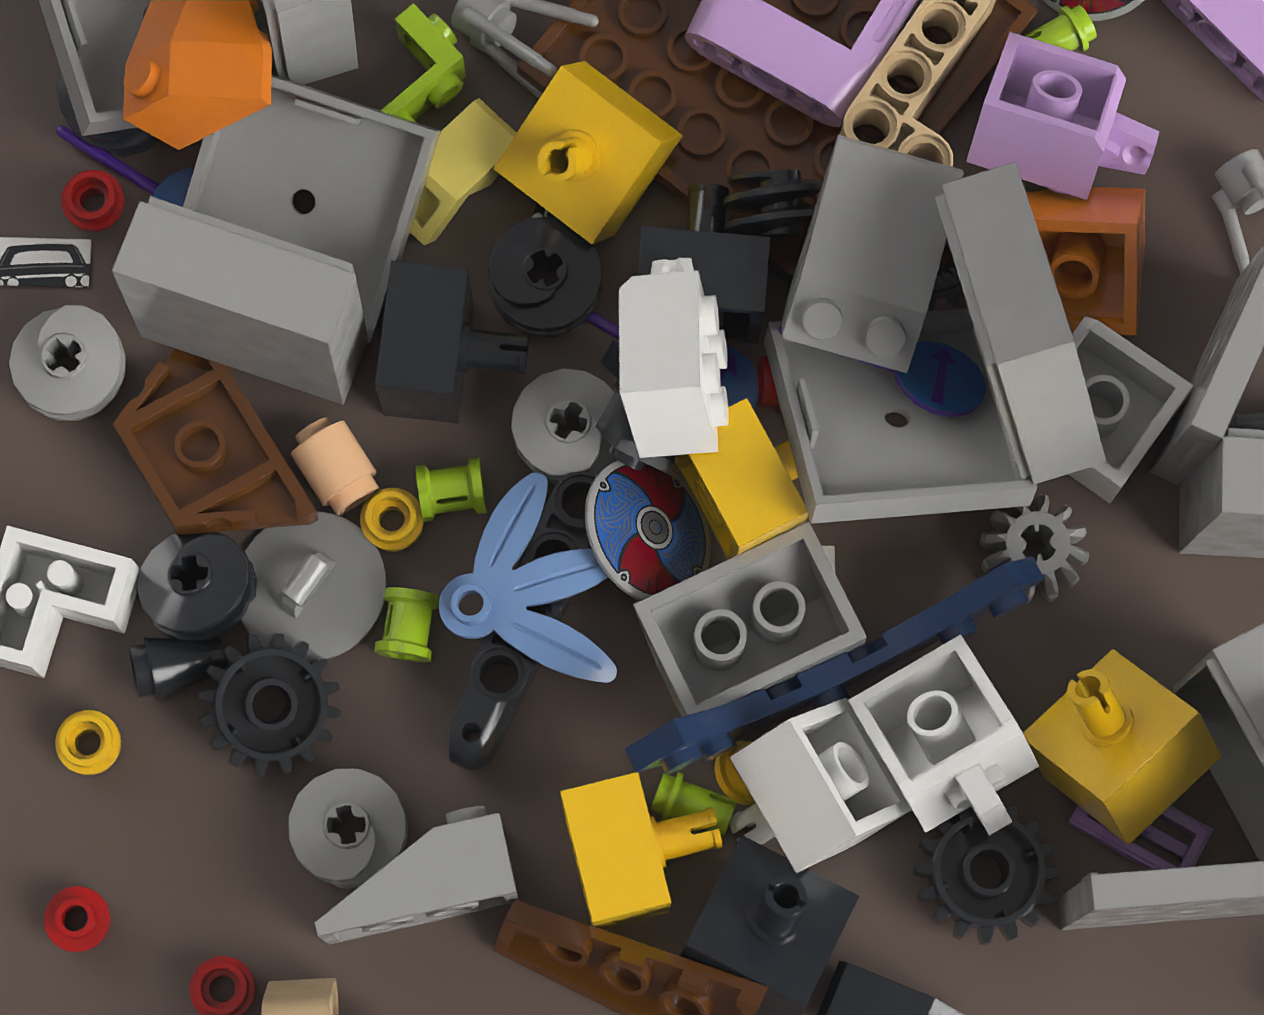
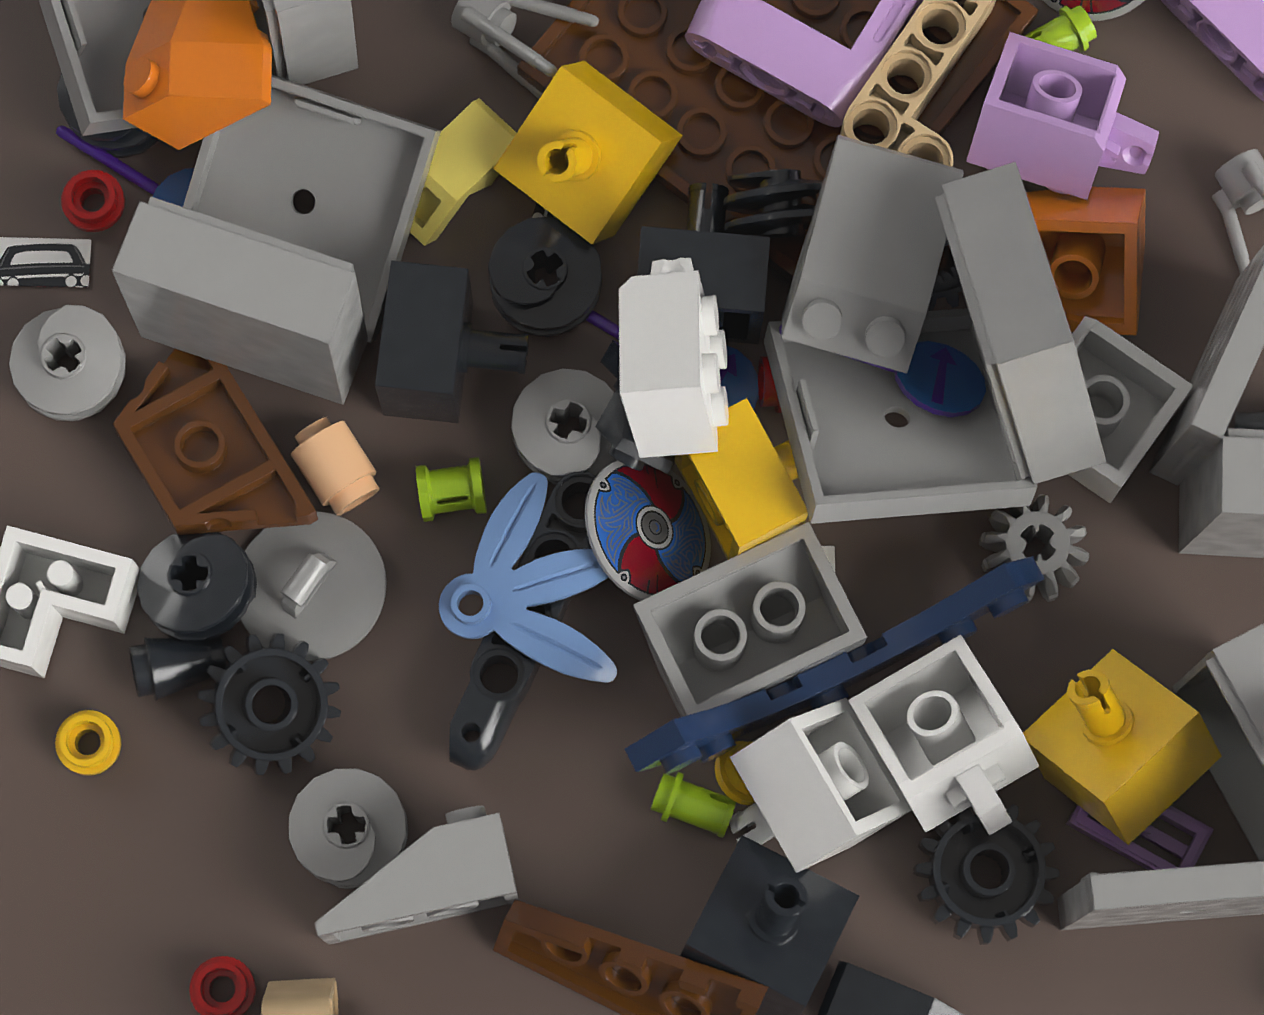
(92, 933): red plate -> none
(391, 500): yellow plate -> none
(407, 624): lime bush -> none
(432, 45): lime bracket -> none
(625, 850): yellow brick -> none

